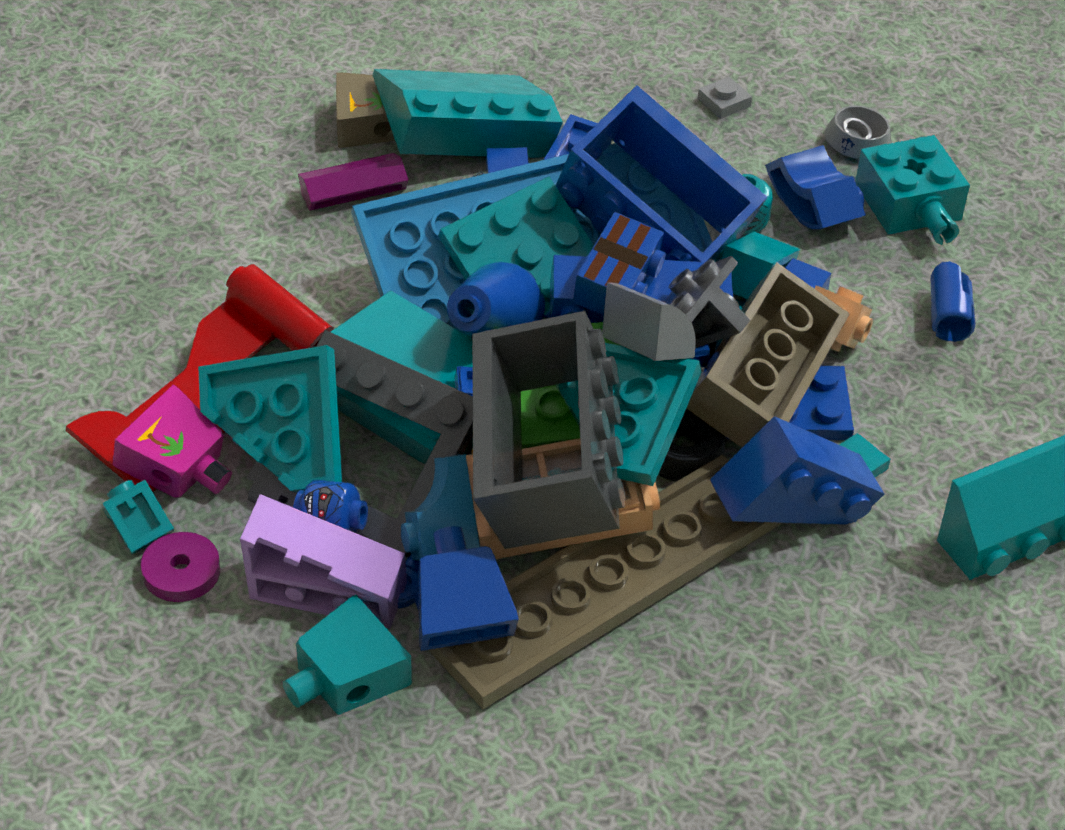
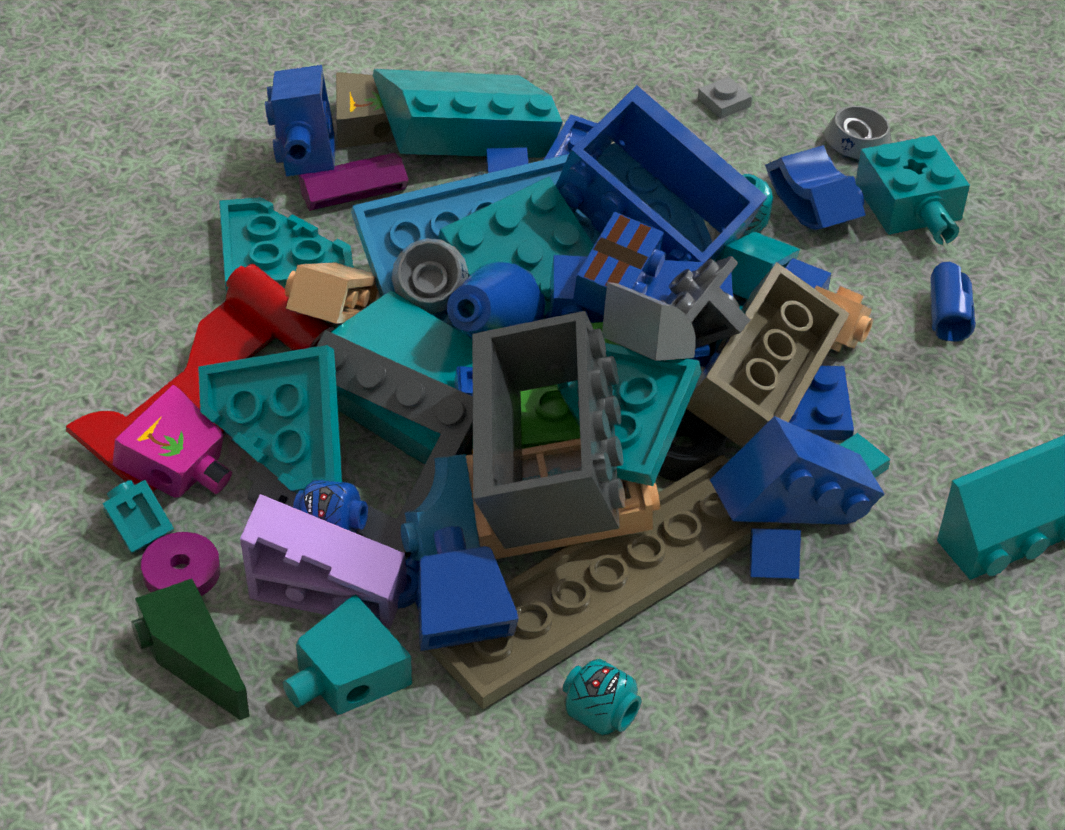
(189, 645): none -> dark green slope
(272, 241): none -> teal plate
(302, 121): none -> blue brick
(330, 291): none -> light nougat brick
(429, 273): none -> light grey hat
(601, 697): none -> teal head
(775, 553): none -> blue tile

